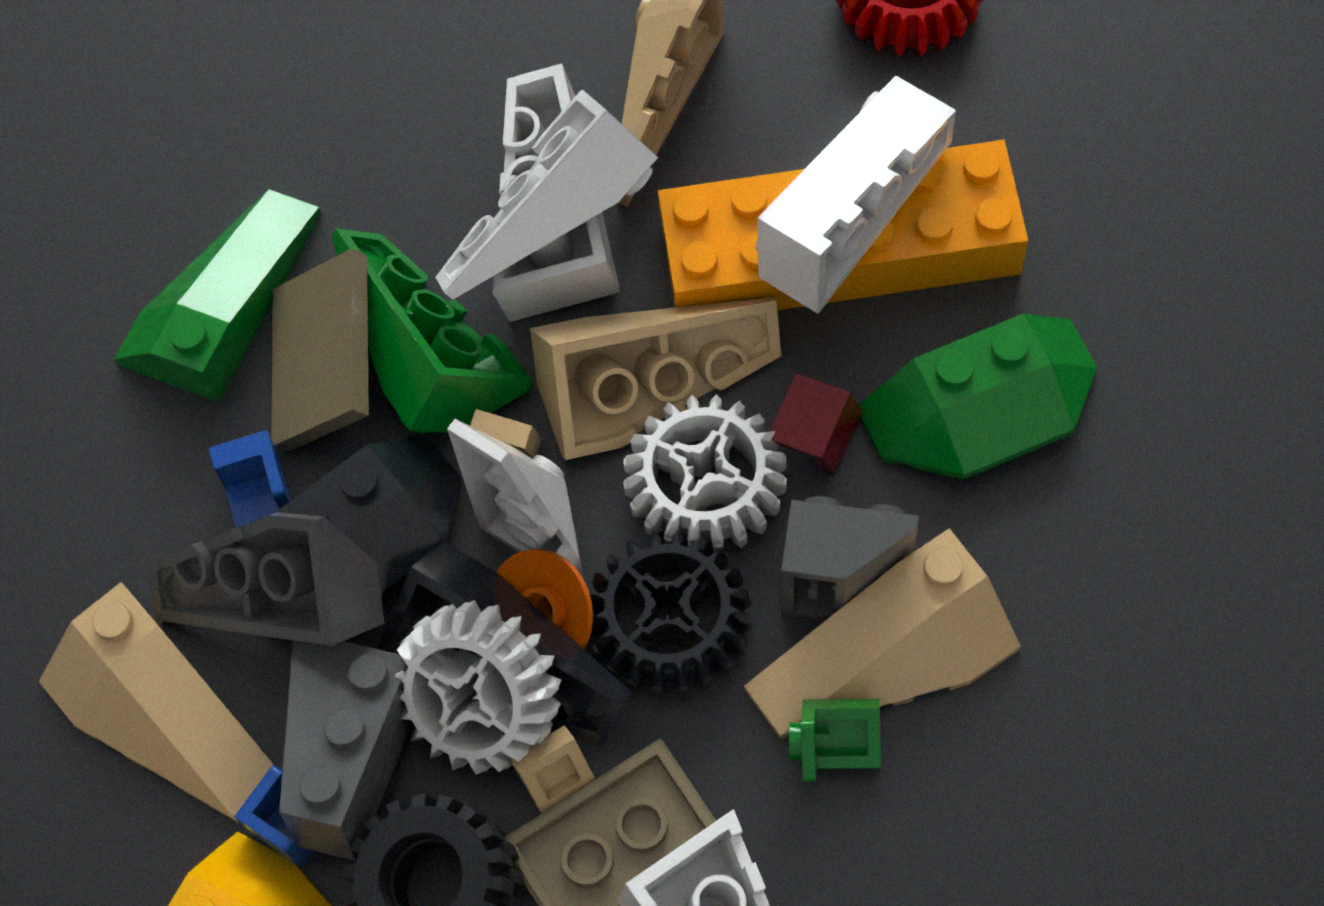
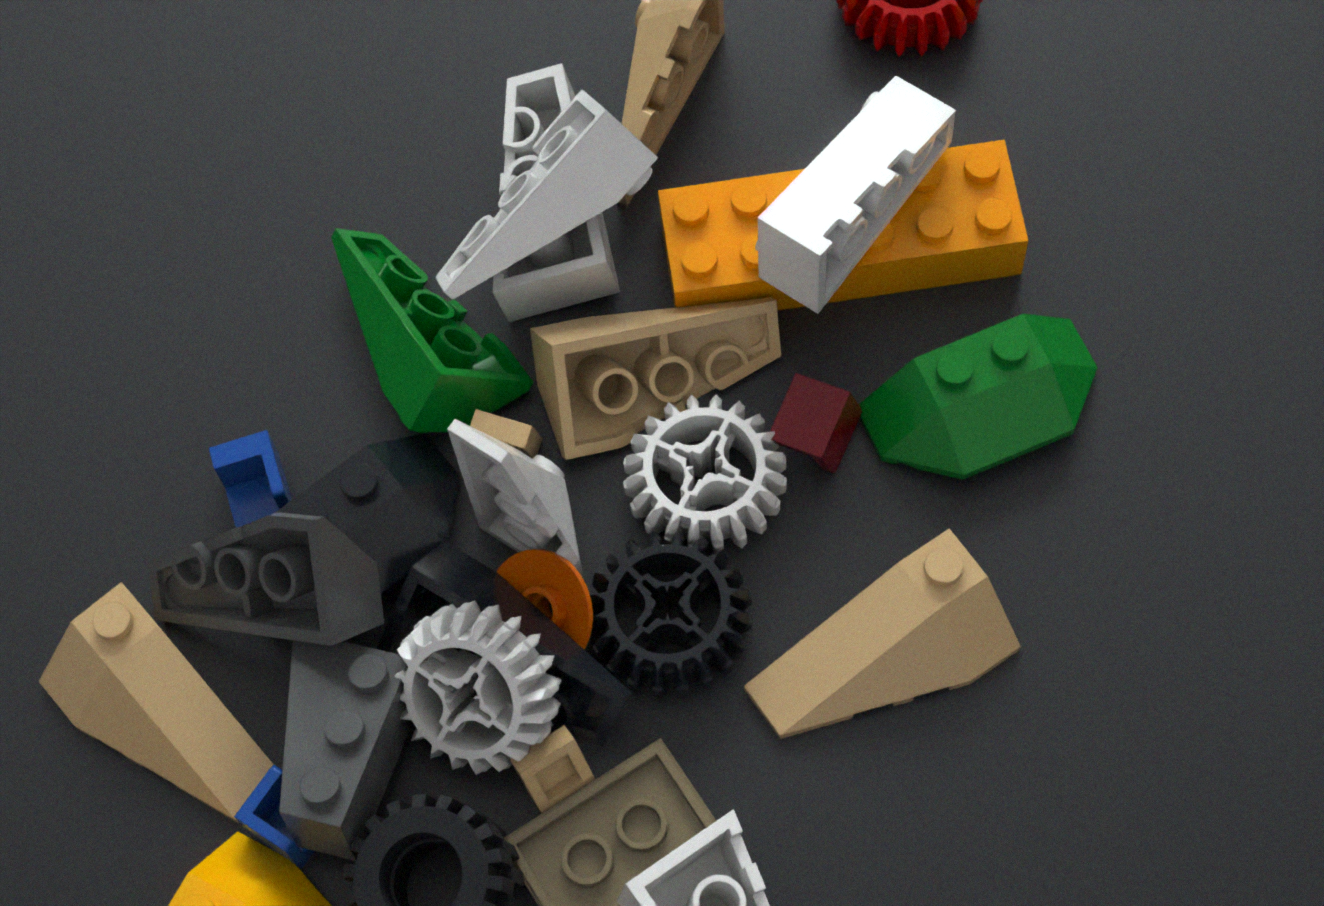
(213, 308): green wedge -> none
(320, 351): dark tan tile -> none
(836, 735): green bracket -> none
(839, 552): dark grey slope -> none

